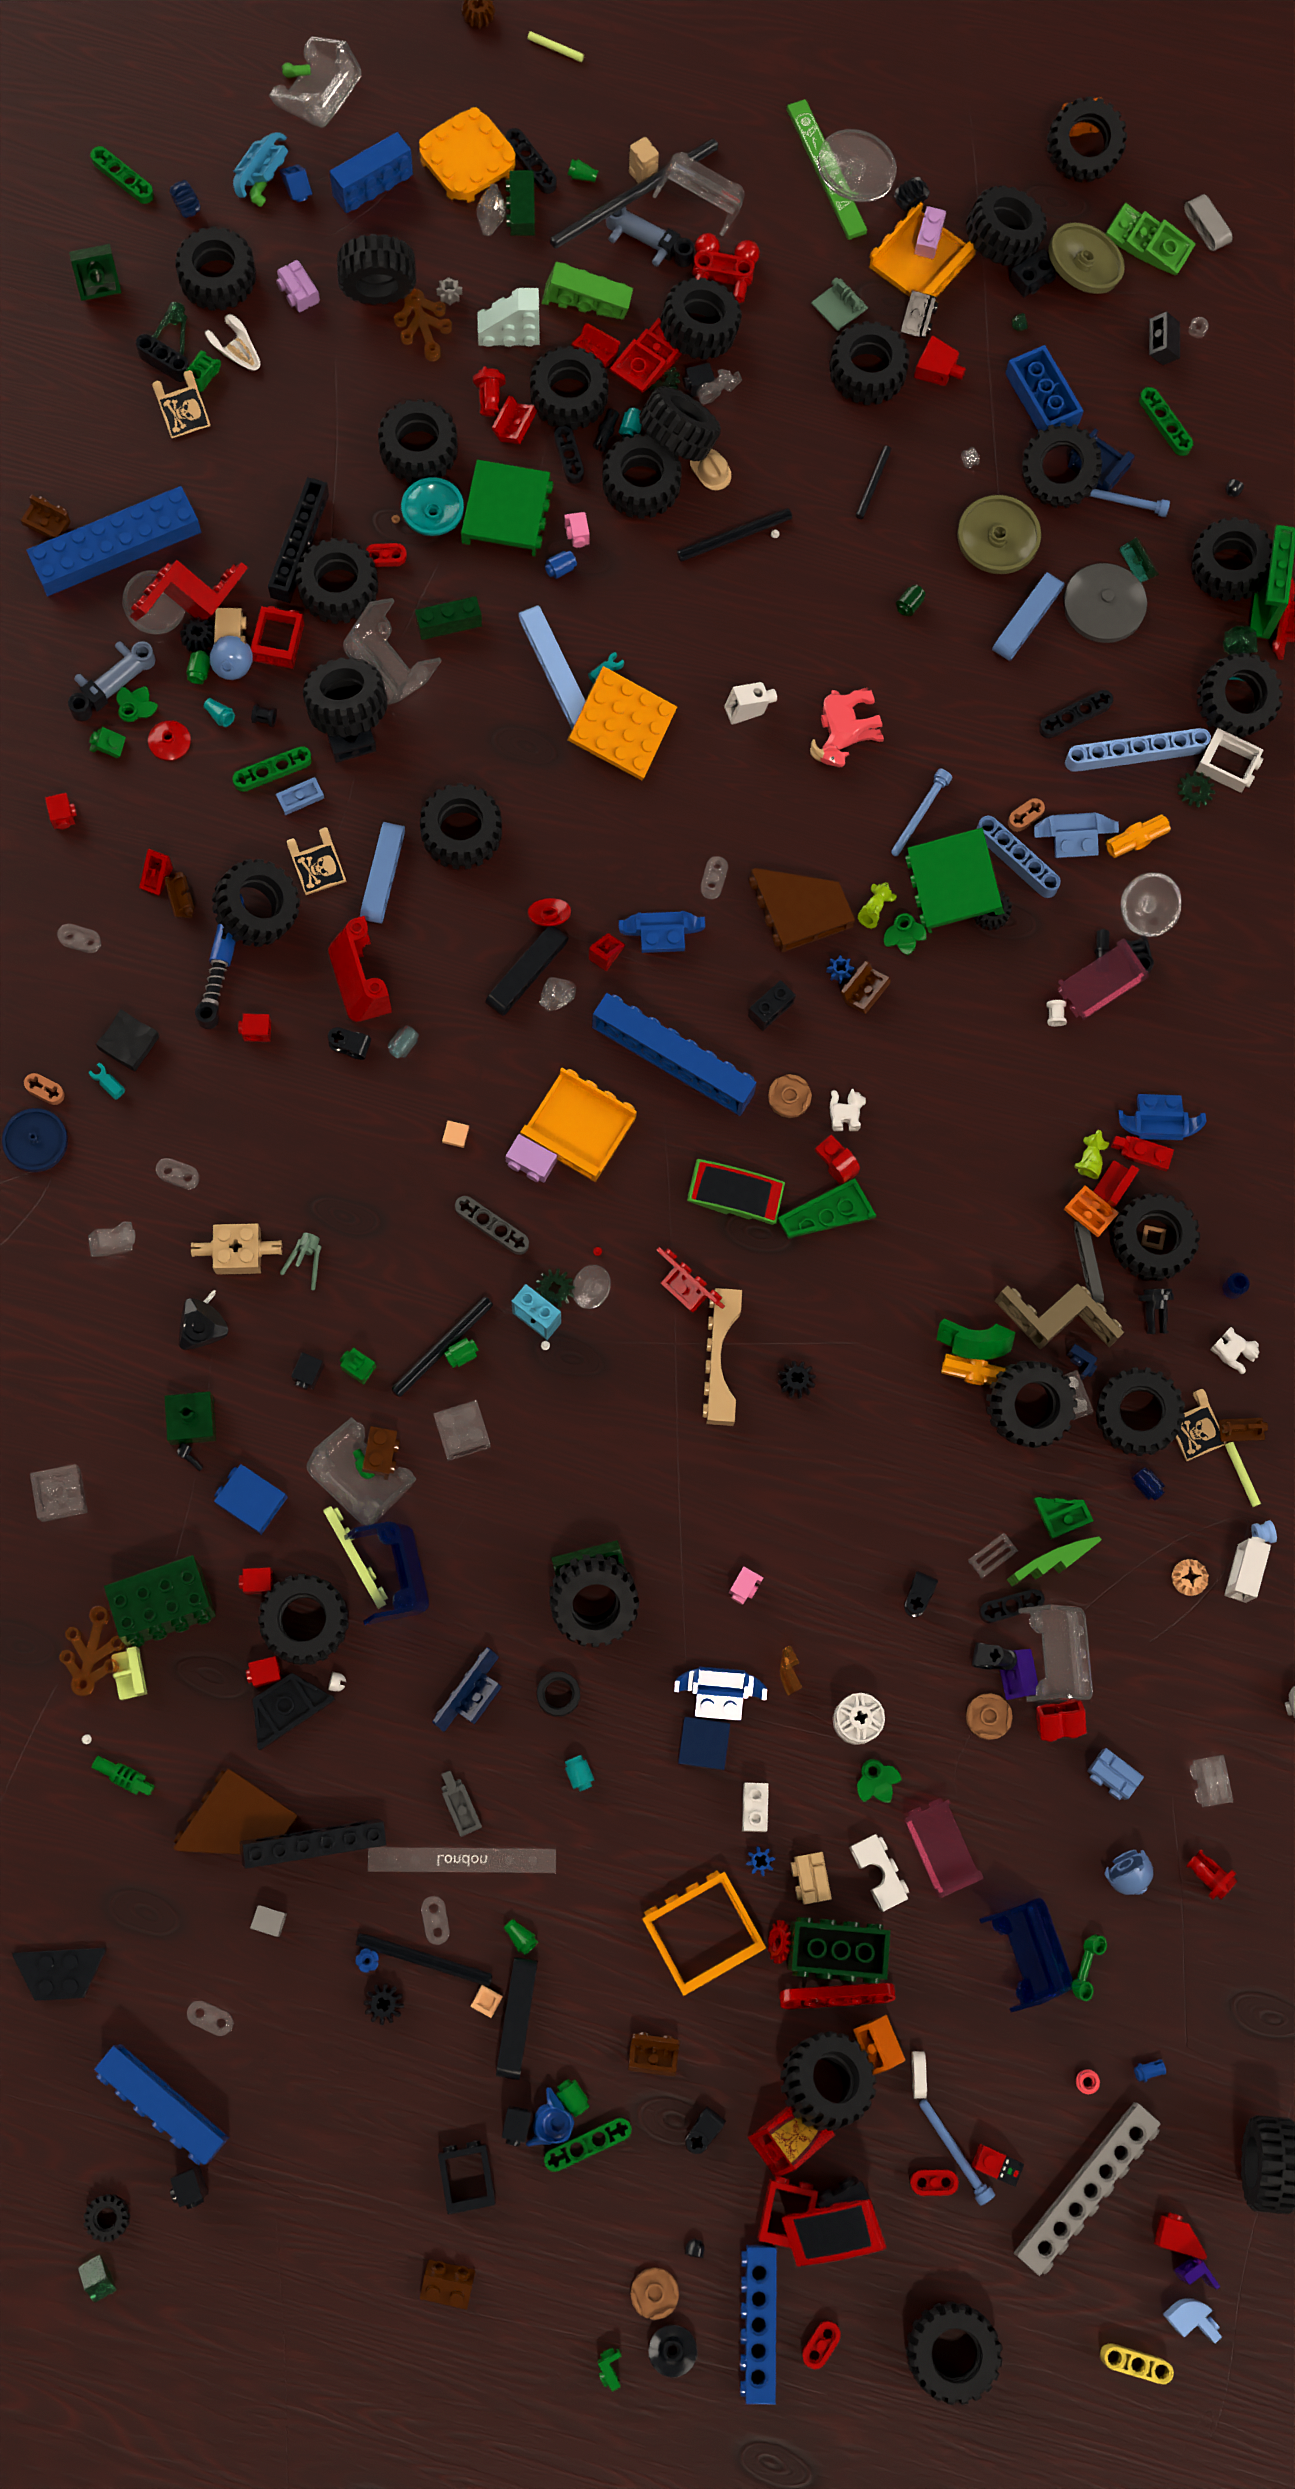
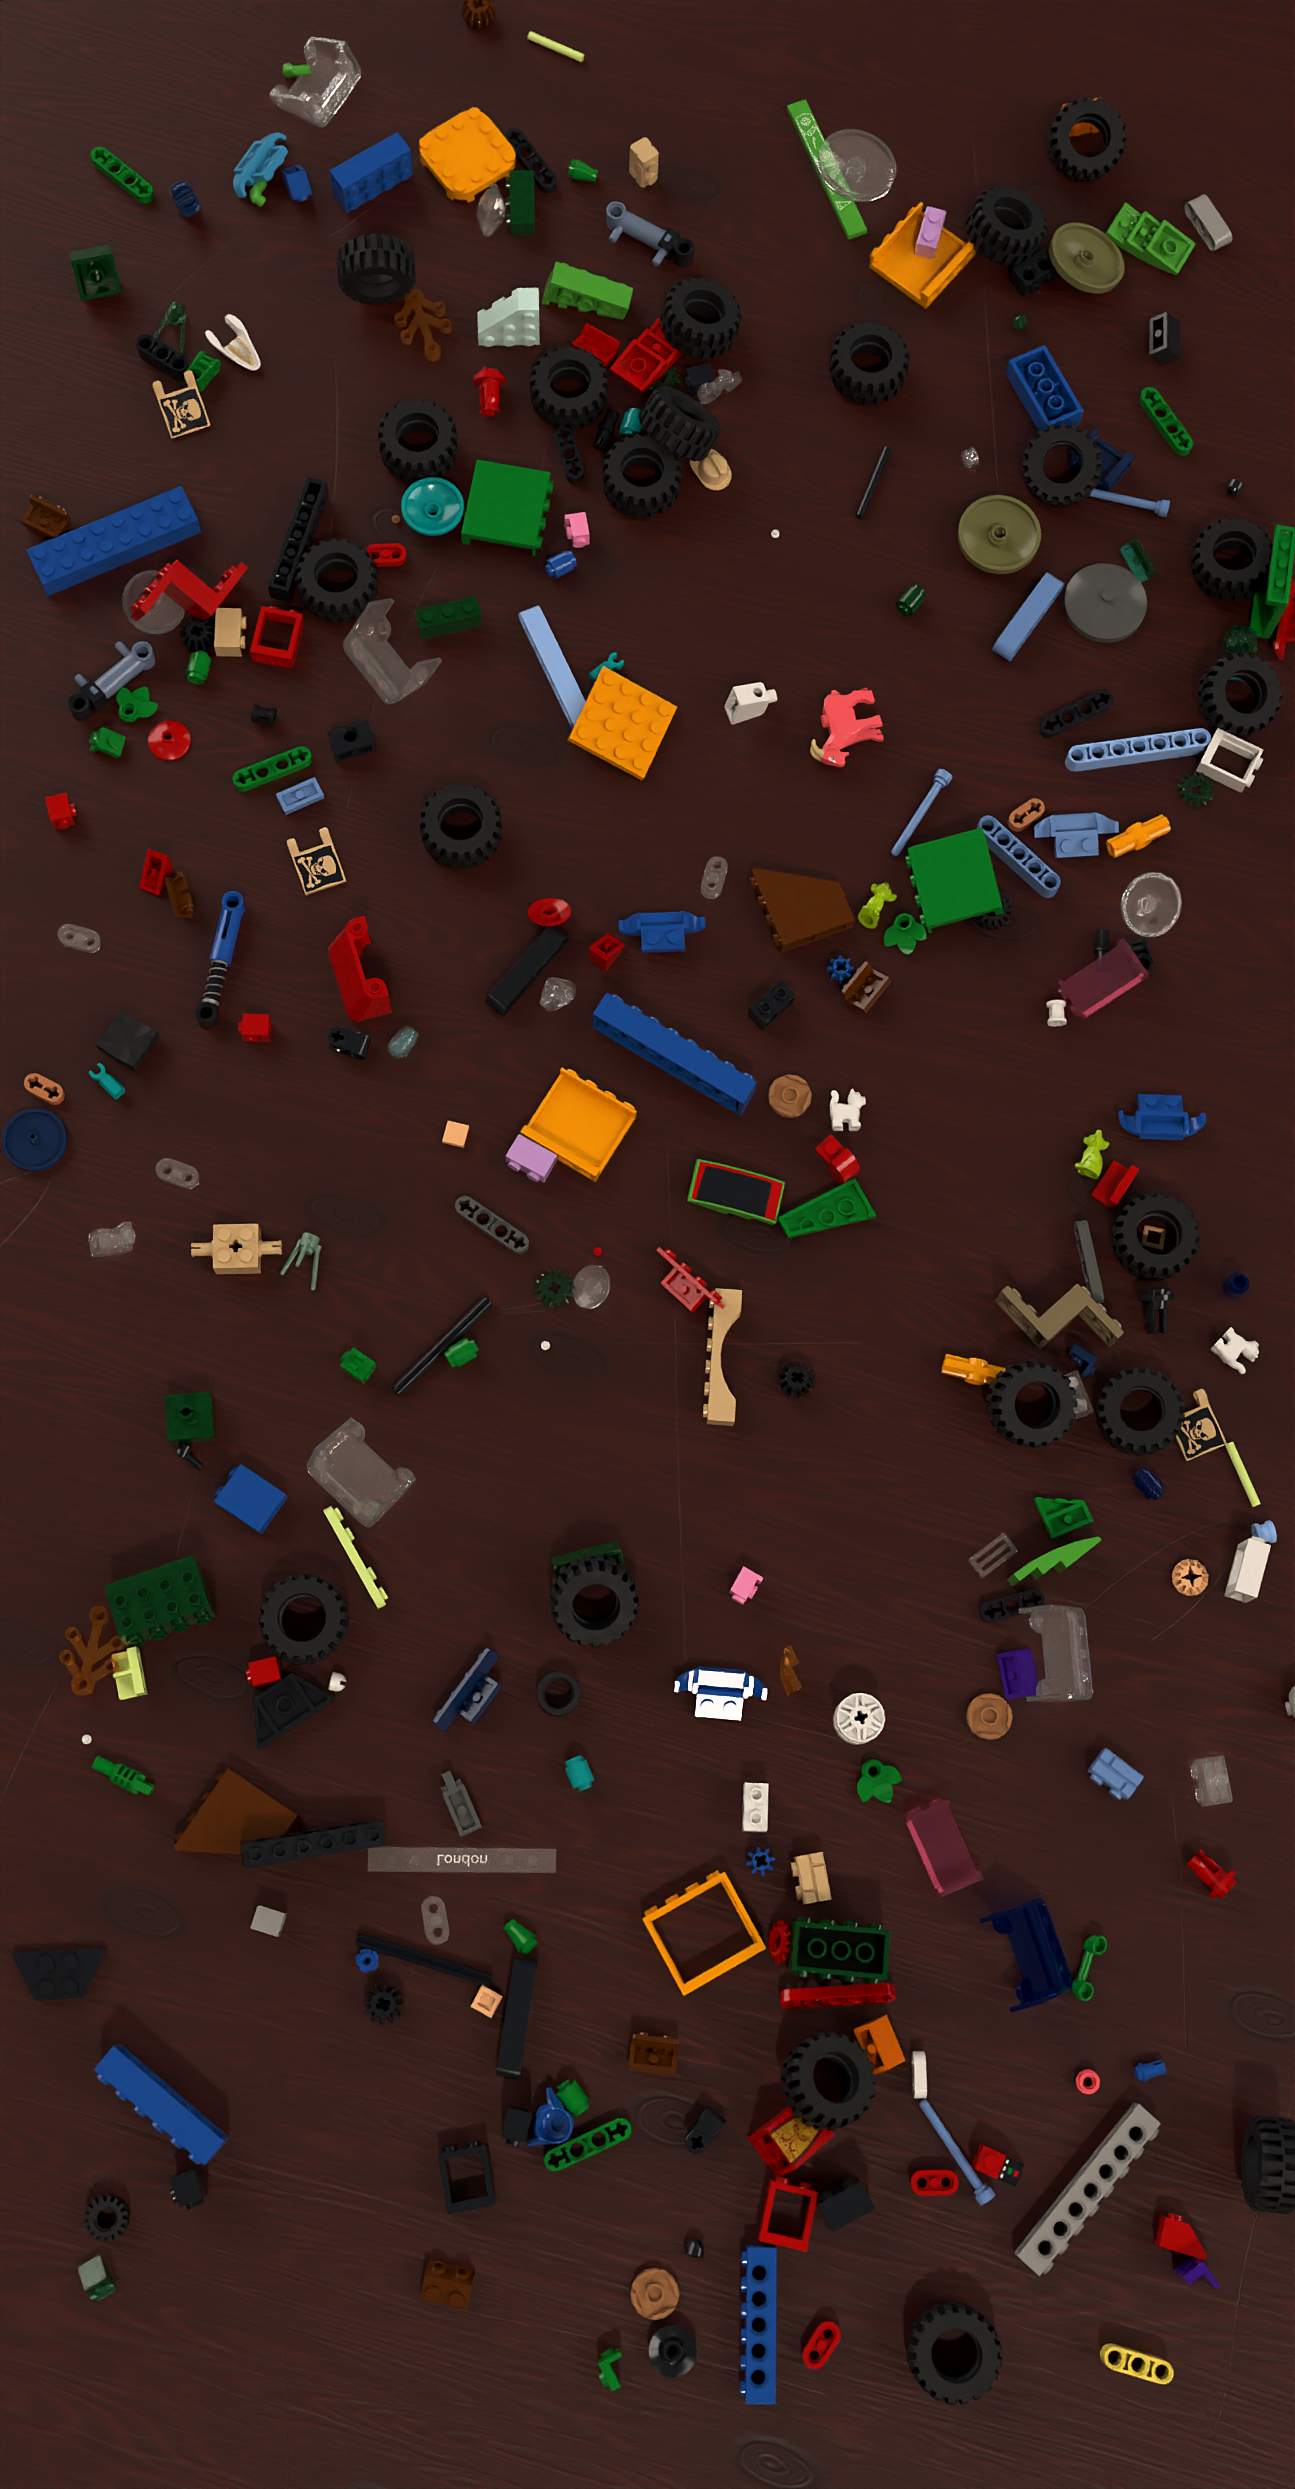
(58, 1493): clear brick -> none
(200, 1324): black hat -> none
(210, 2018): clear plate -> none
(211, 246): black tyre -> none
(220, 713): teal cone -> none
(230, 658): medium blue cylinder -> none
(256, 1581): red brick -> none
(273, 885): black tyre -> none
(298, 286): lavender brick -> none
(307, 1371): black brick -> none
(343, 679): black tyre -> none
(359, 1456): green cylinder -> none
(380, 1451): reddish brown bracket -> none
(382, 872): medium blue beam -> none
(413, 1595): clear blue windscreen -> none
(449, 291): light grey gear -> none
(462, 1430): clear brick -> none
(513, 421): red bracket -> none
(531, 1305): medium azure window -> none
(624, 199): black axle -> none
(704, 1743): dark blue tile -> none
(705, 184): clear windscreen -> none
(726, 267): red piece -> none
(735, 534): black axle -> none
(834, 2232): slope -> none
(839, 304): sand green hinge -> none
(890, 1890): white arch -> none
(911, 193): black gear -> none
(918, 314): bracket -> none
(920, 1591): black piece -> none
(938, 363): red torso -> none
(976, 1343): green arch -> none
(993, 1657): black piece -> none
(1061, 1720): red brick -> none
(1091, 1211): orange slope -> none
(1131, 1873): medium blue cylinder -> none
(1144, 1152): red hinge -> none
(1188, 2314): light blue brick -> none
(1195, 332): clear bush -> none
(1242, 1429): reddish brown hinge -> none

